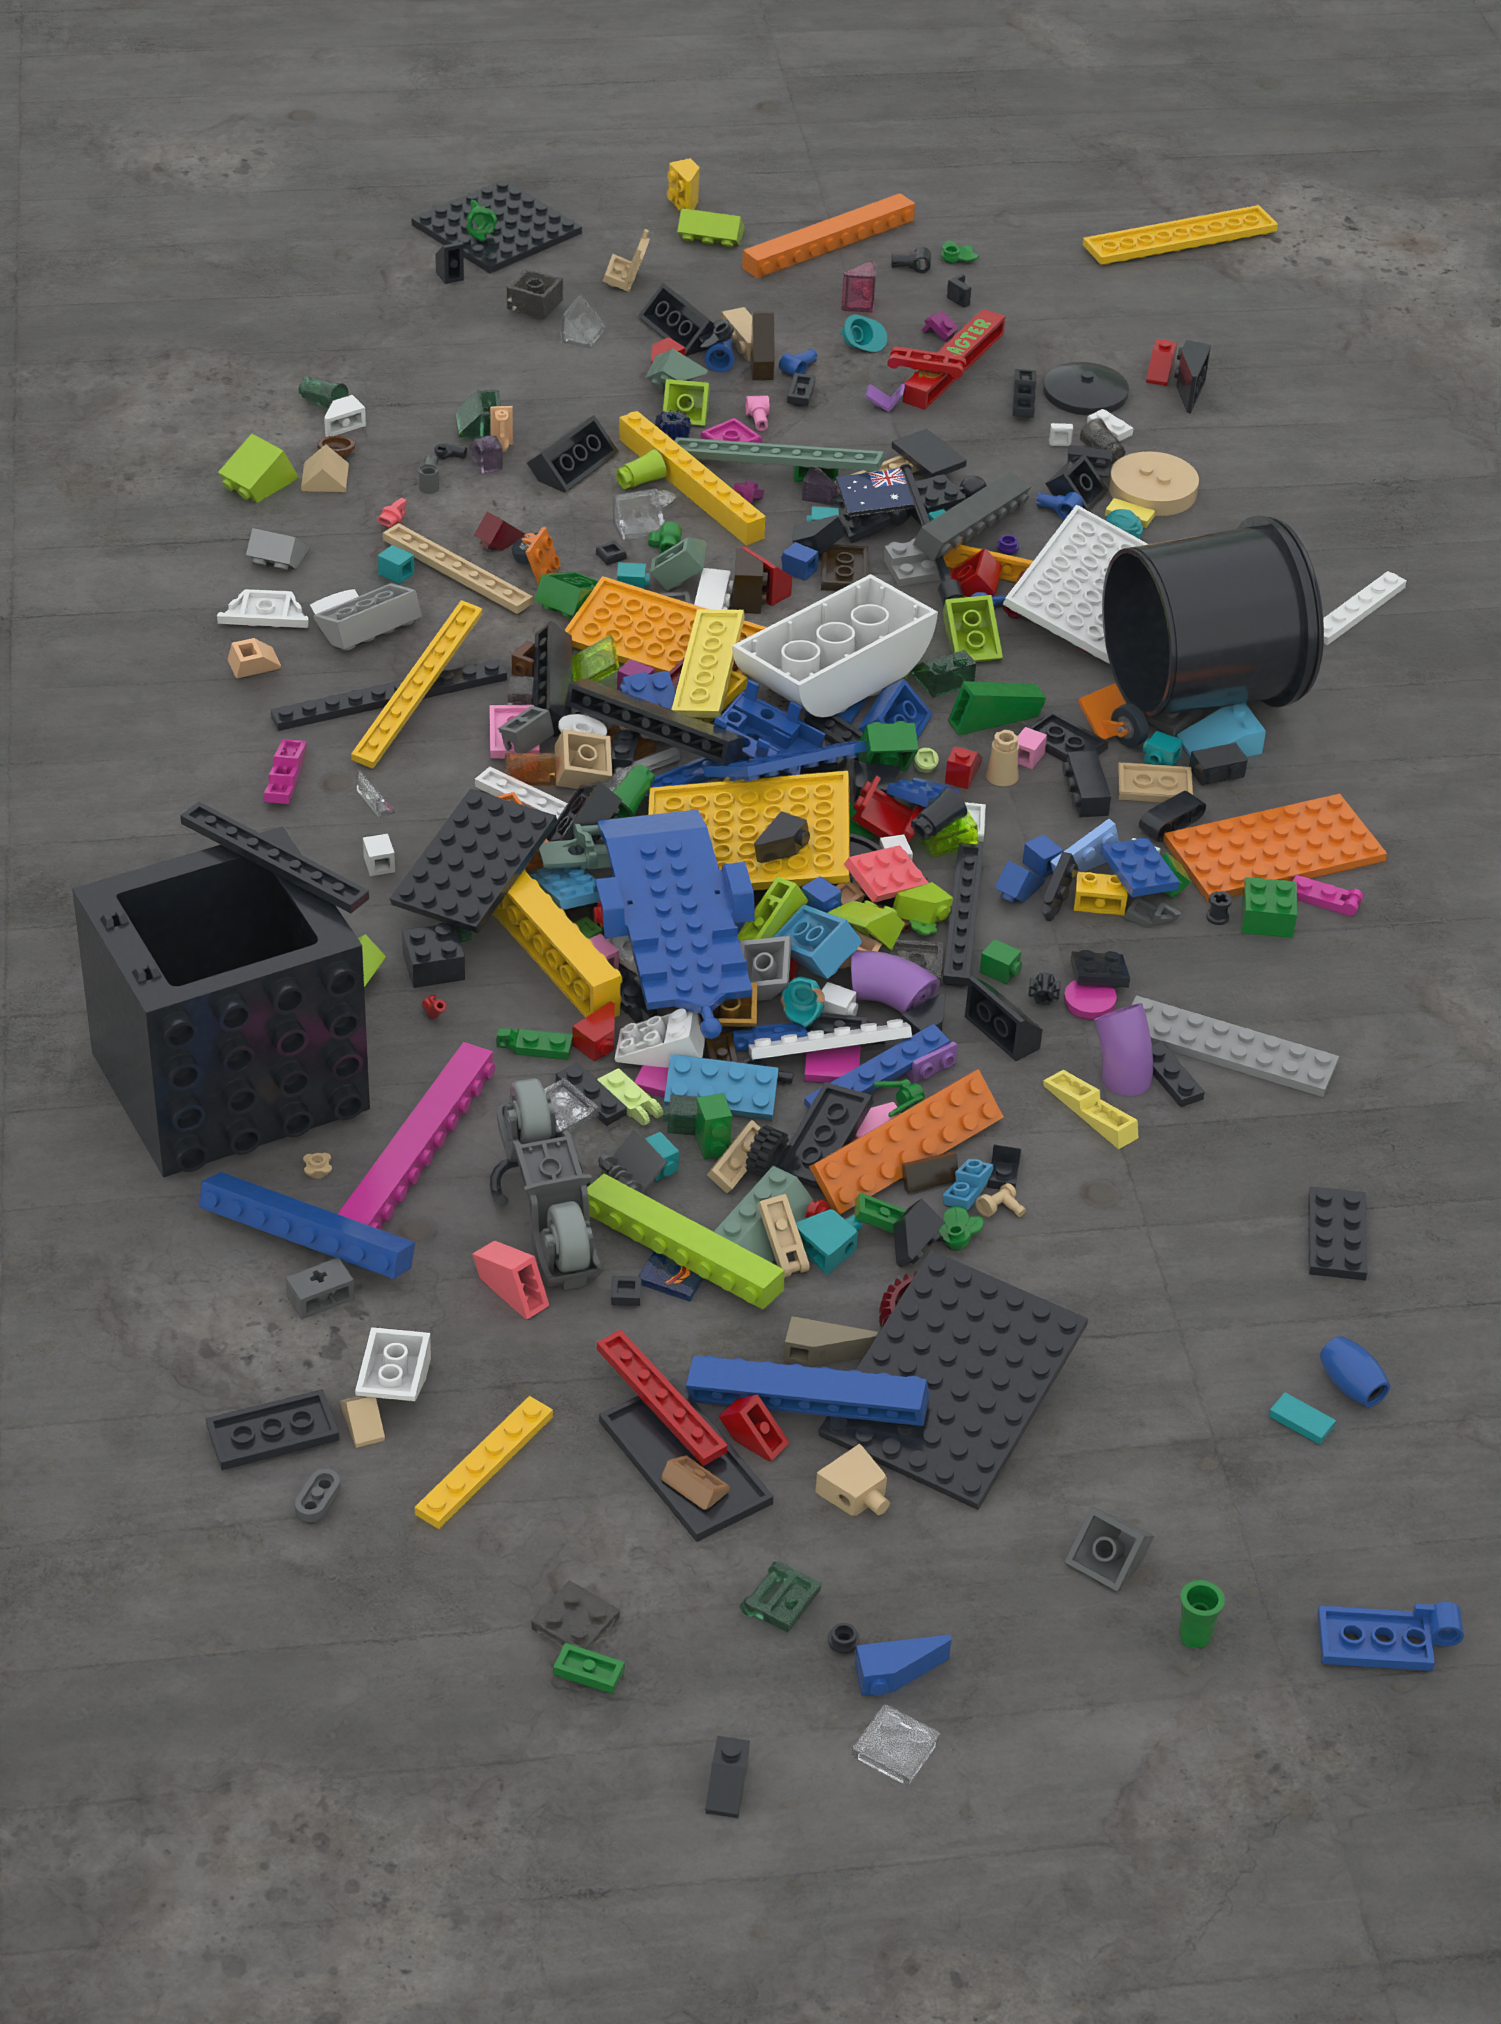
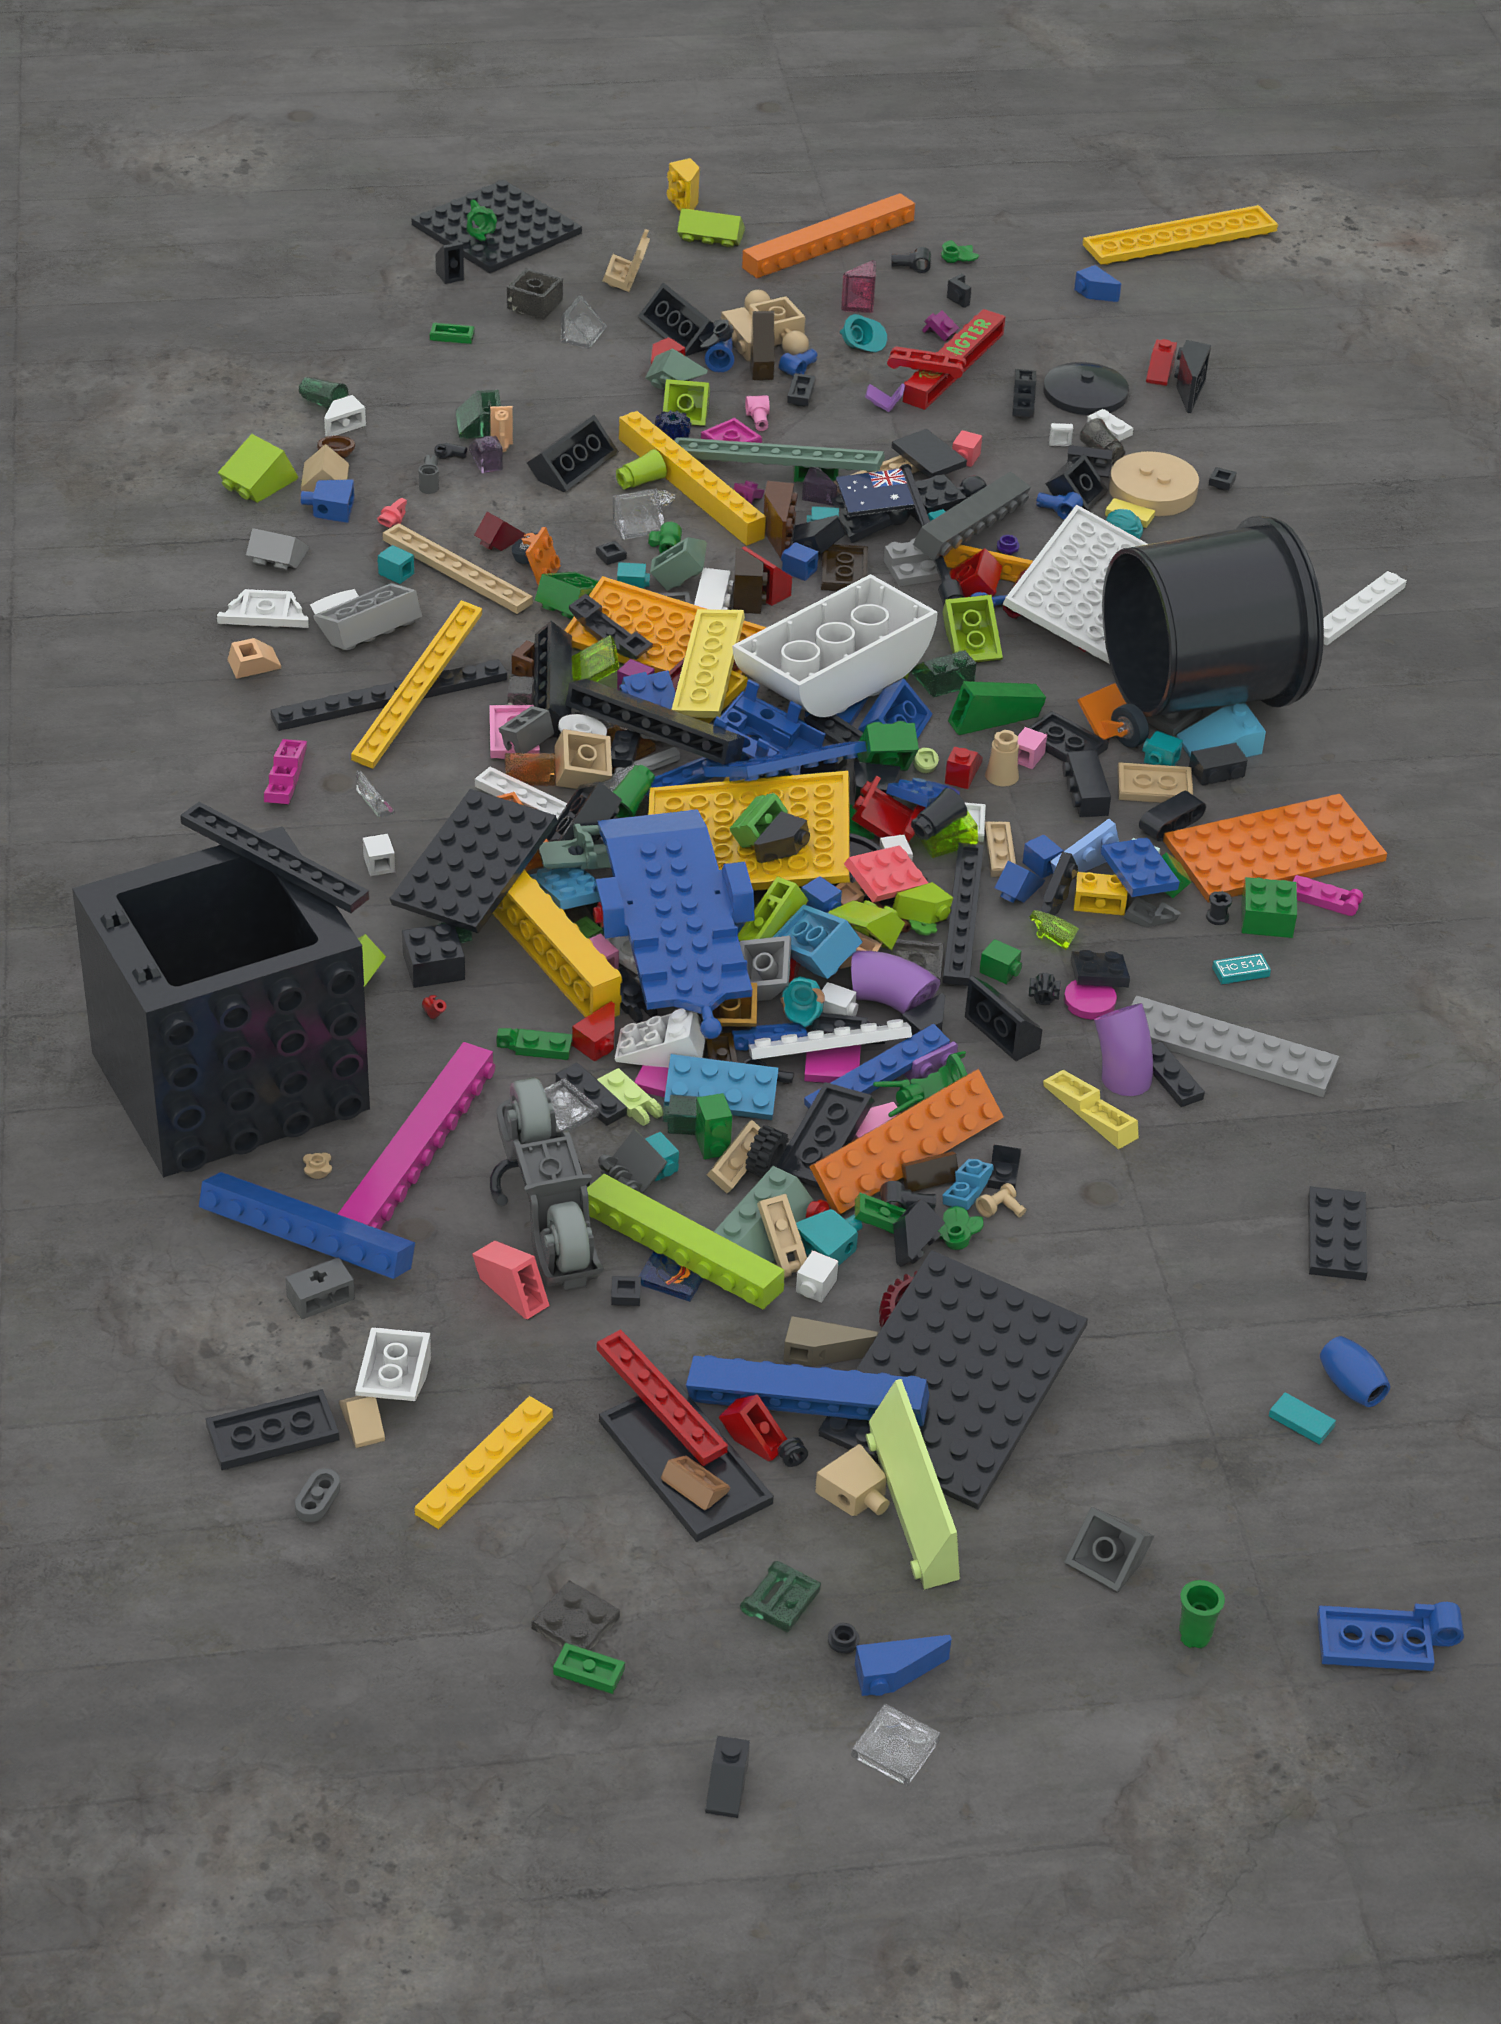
(331, 499): none -> blue torso
(452, 333): none -> green tile
(599, 625): none -> black slope
(756, 819): none -> bright green brick
(780, 514): none -> reddish brown slope
(788, 320): none -> tan brick
(793, 1452): none -> black bush
(817, 1276): none -> white brick
(896, 1194): none -> black pin
(914, 1489): none -> yellowish green slope
(944, 1076): none -> green hair
(968, 446): none -> coral brick
(999, 846): none -> tan tile
(1054, 928): none -> clear neon green slope
(1097, 284): none -> blue slope
(1222, 479): none -> black plate
(1241, 968): none -> teal tile

